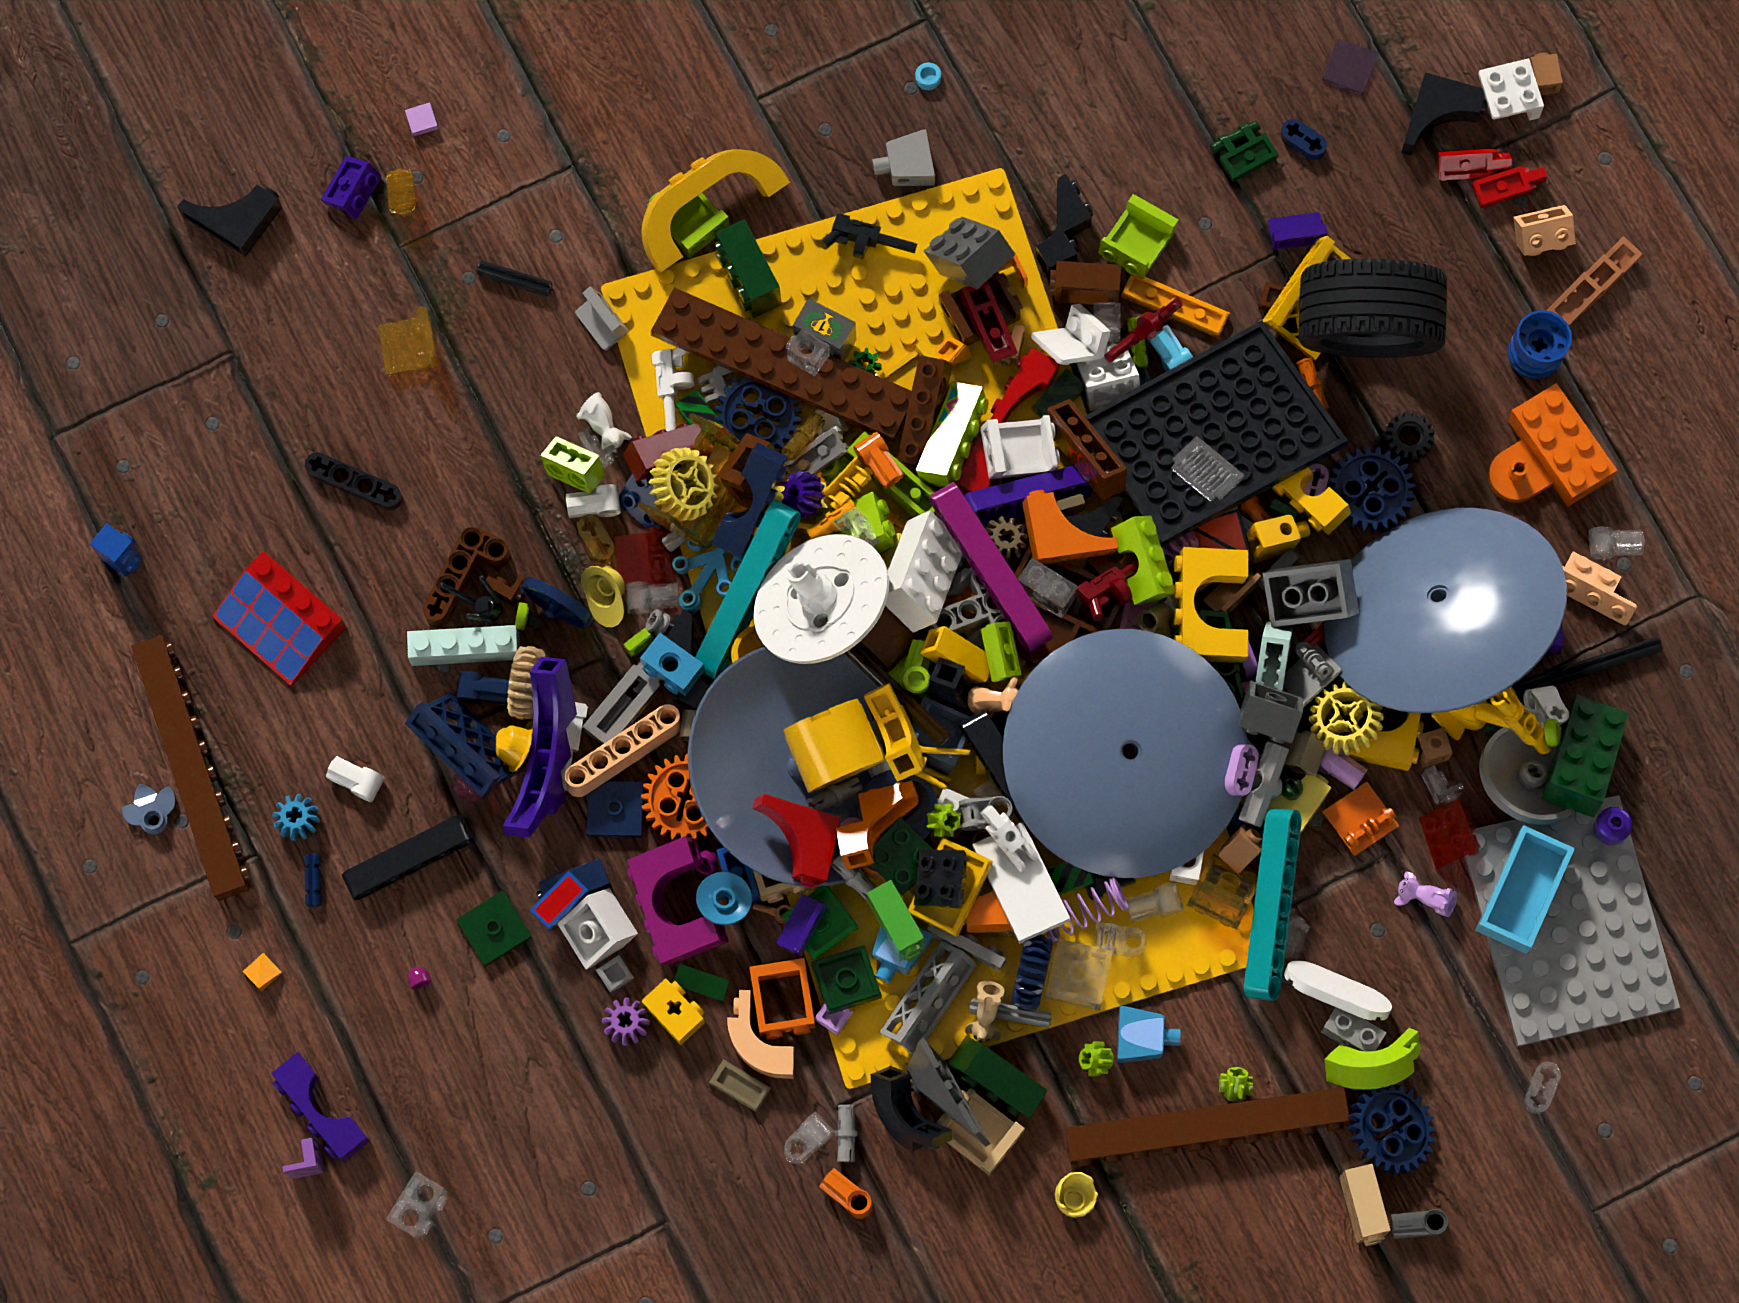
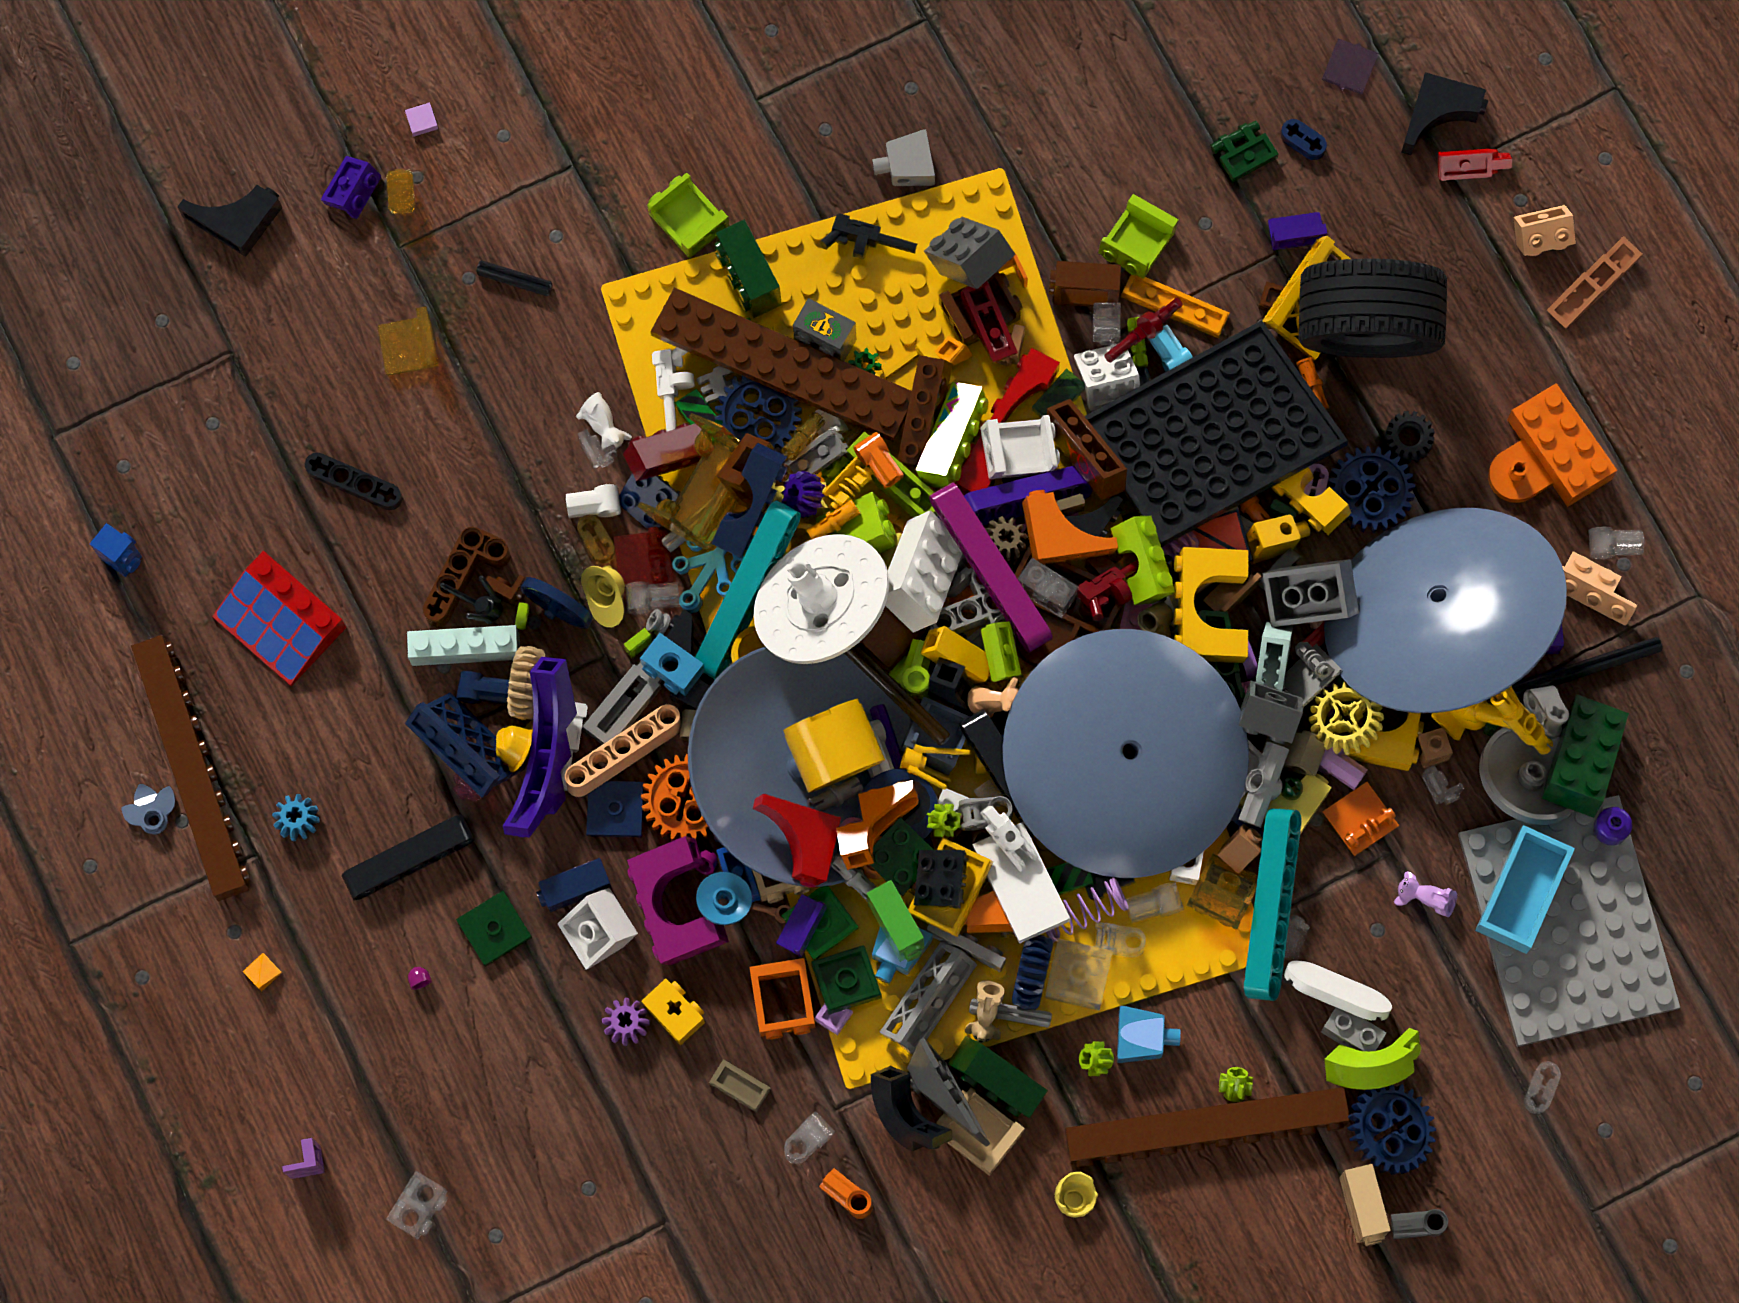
(298, 1081): dark purple arch -> none
(312, 880): dark blue axle -> none
(361, 781): white piece -> none
(559, 900): red tile -> none
(573, 465): lime brick -> none
(601, 319): light grey panel -> none
(615, 974): light grey tile -> none
(675, 488): light yellow gear -> none
(683, 188): yellow arch -> none
(701, 982): green sticker -> none
(763, 1058): light nougat arch -> none
(808, 362): clear brick -> none
(846, 1133): light grey pin -> none
(856, 524): clear bracket -> none
(901, 743): yellow arch -> none
(928, 76): medium azure tile -> none
(1072, 218): black arch -> none
(1079, 341): white bracket -> none
(1206, 470): clear window -> none
(1241, 770): lavender beam -> none
(1449, 833): clear red hinge -> none
(1507, 185): red hinge -> none
(1511, 90): white bracket -> none
(1541, 331): blue wheel -> none
(1547, 73): medium nougat brick -> none
(1552, 732): lime tile -> none

